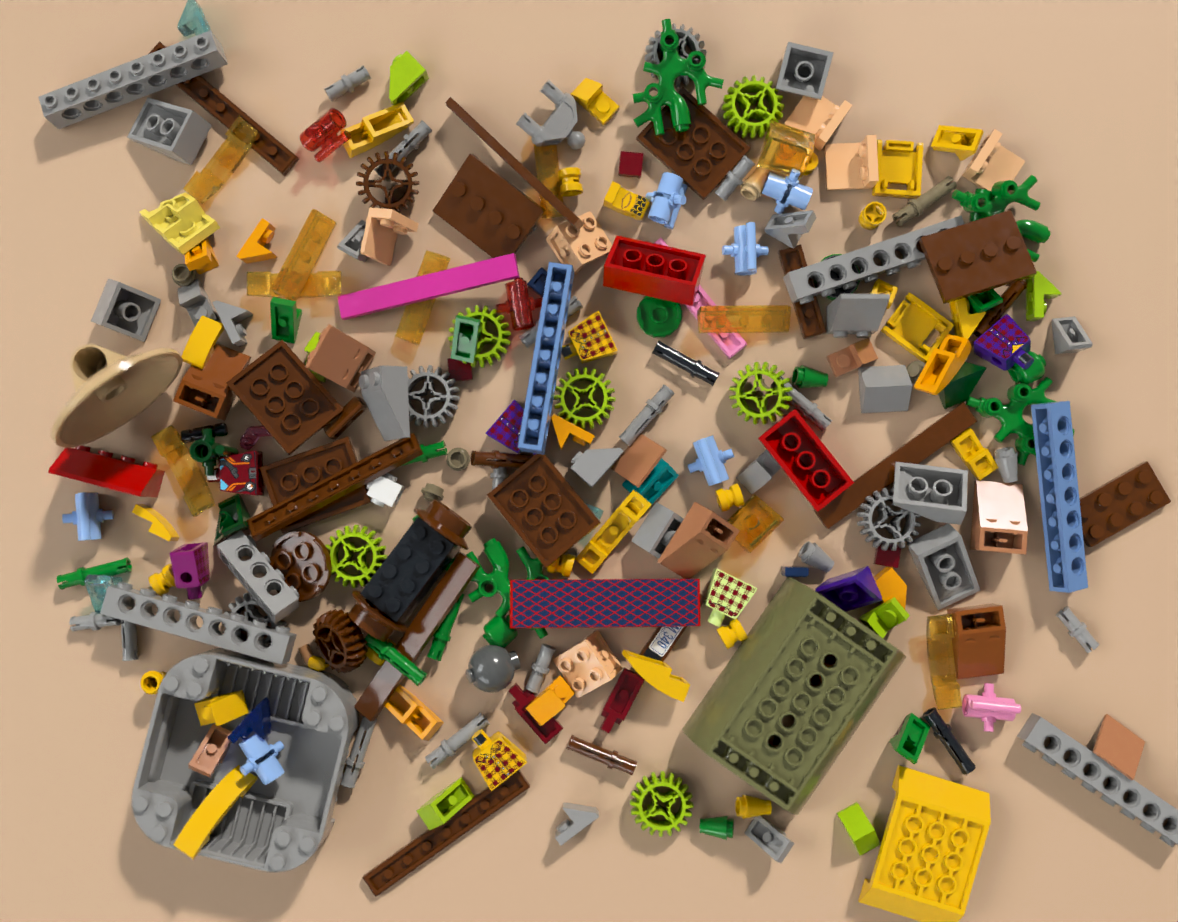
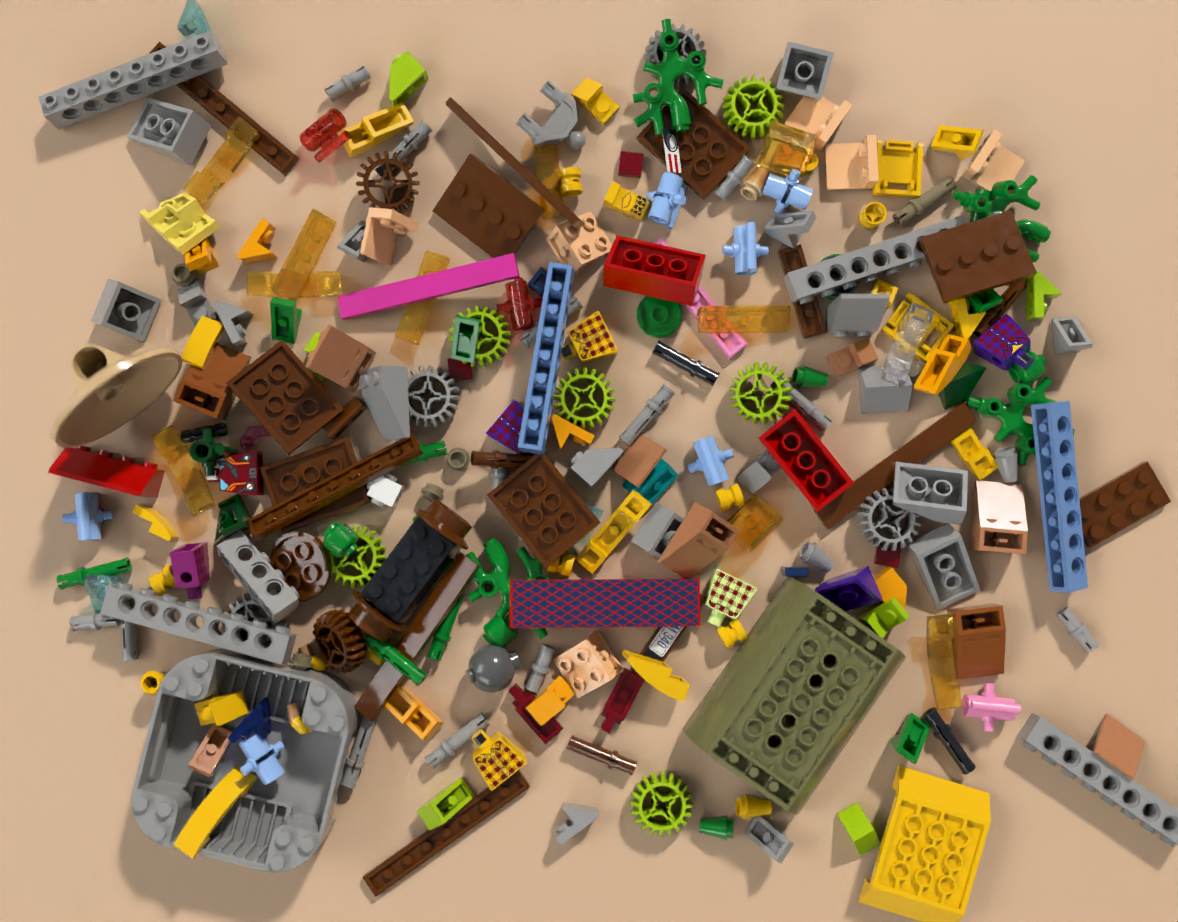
(295, 719): none -> arm
(301, 661): none -> dark tan plate
(340, 539): none -> green head
(671, 150): none -> sticker
(905, 343): none -> clear arch

